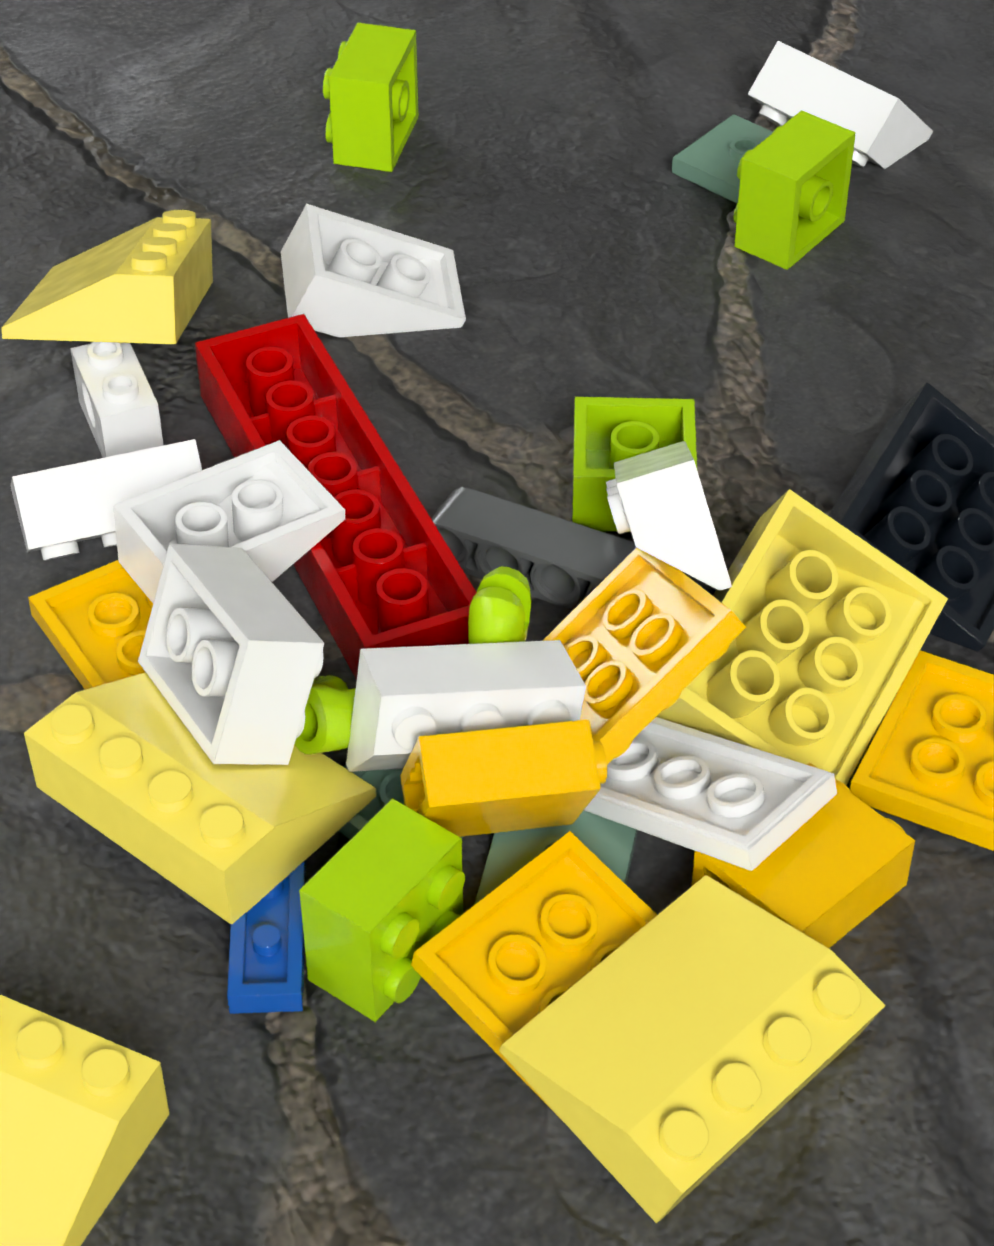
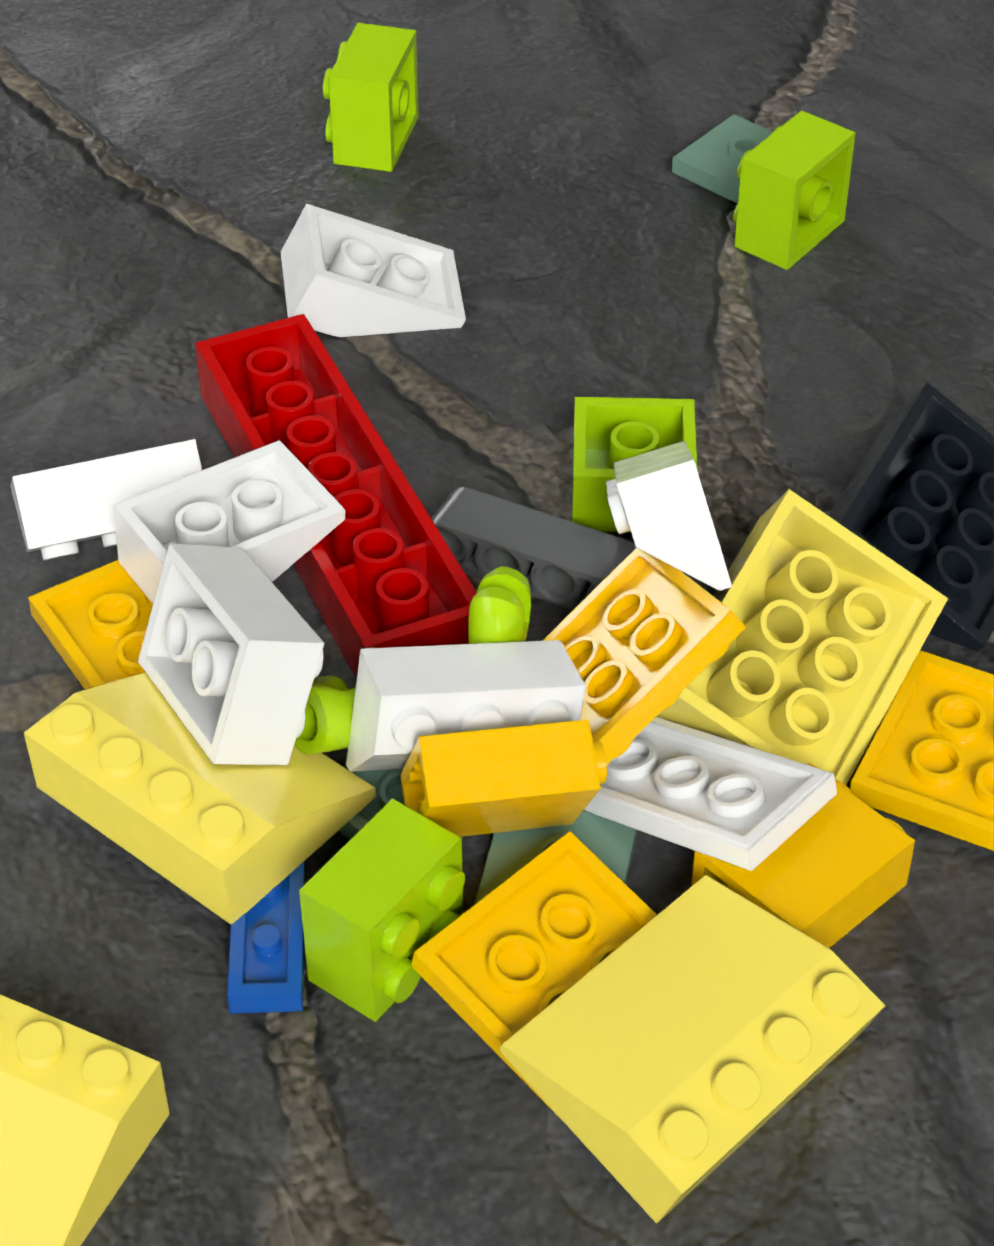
(116, 398): white brick -> none
(124, 289): light yellow slope -> none
(799, 82): white slope -> none

